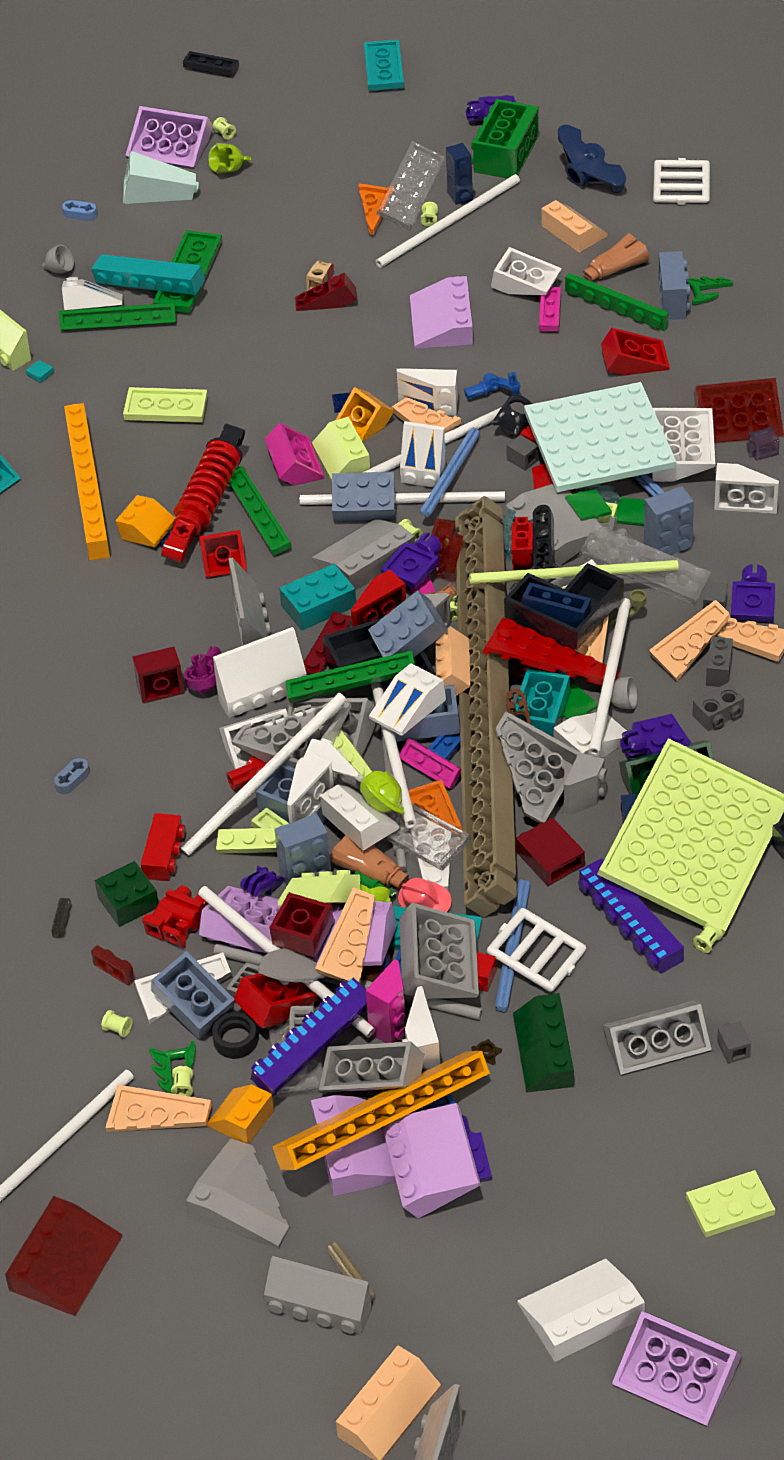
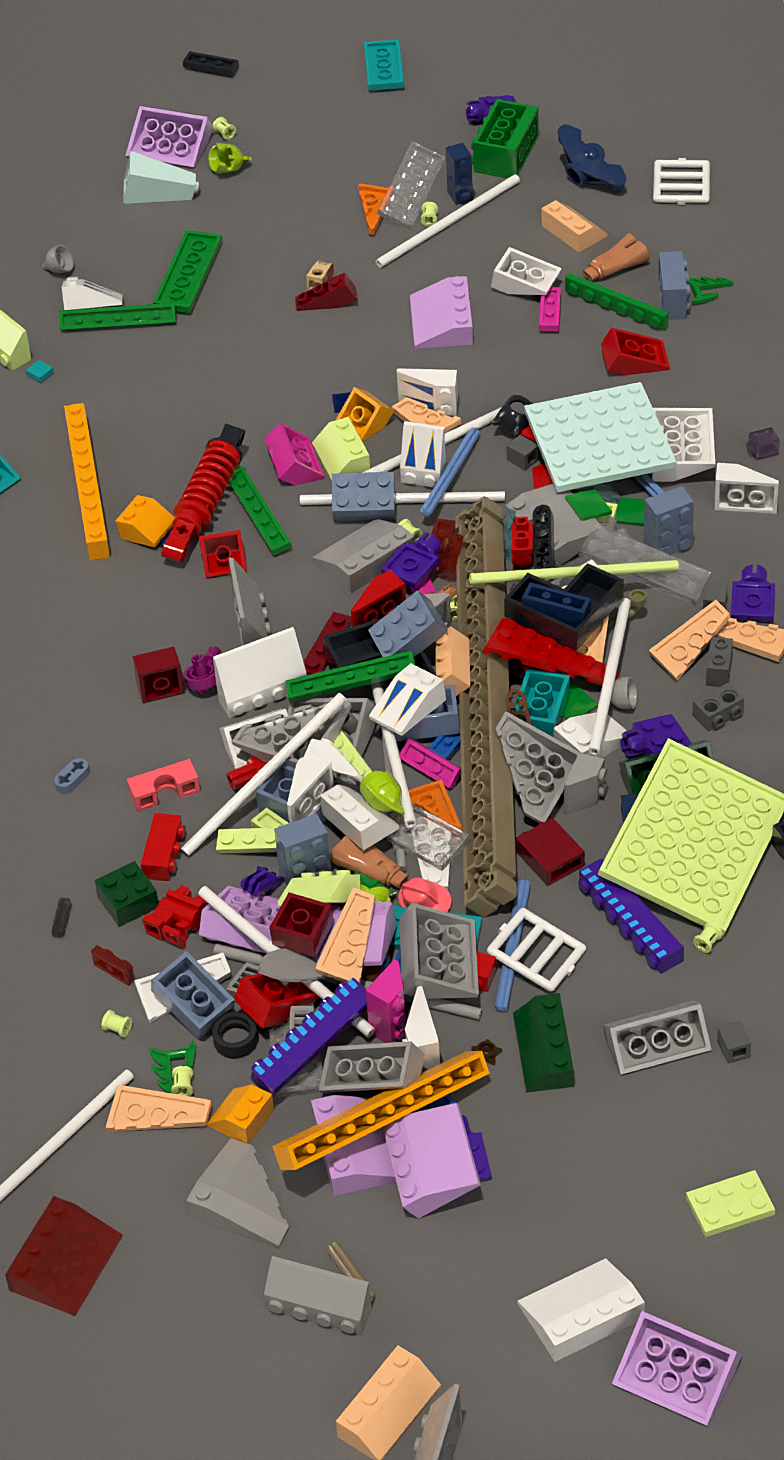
(79, 210): medium blue beam -> none
(148, 274): teal brick -> none
(165, 404): yellowish green plate -> none
(178, 777): none -> coral arch
(317, 596): teal brick -> none
(491, 383): blue pin -> none
(741, 408): clear red slope -> none

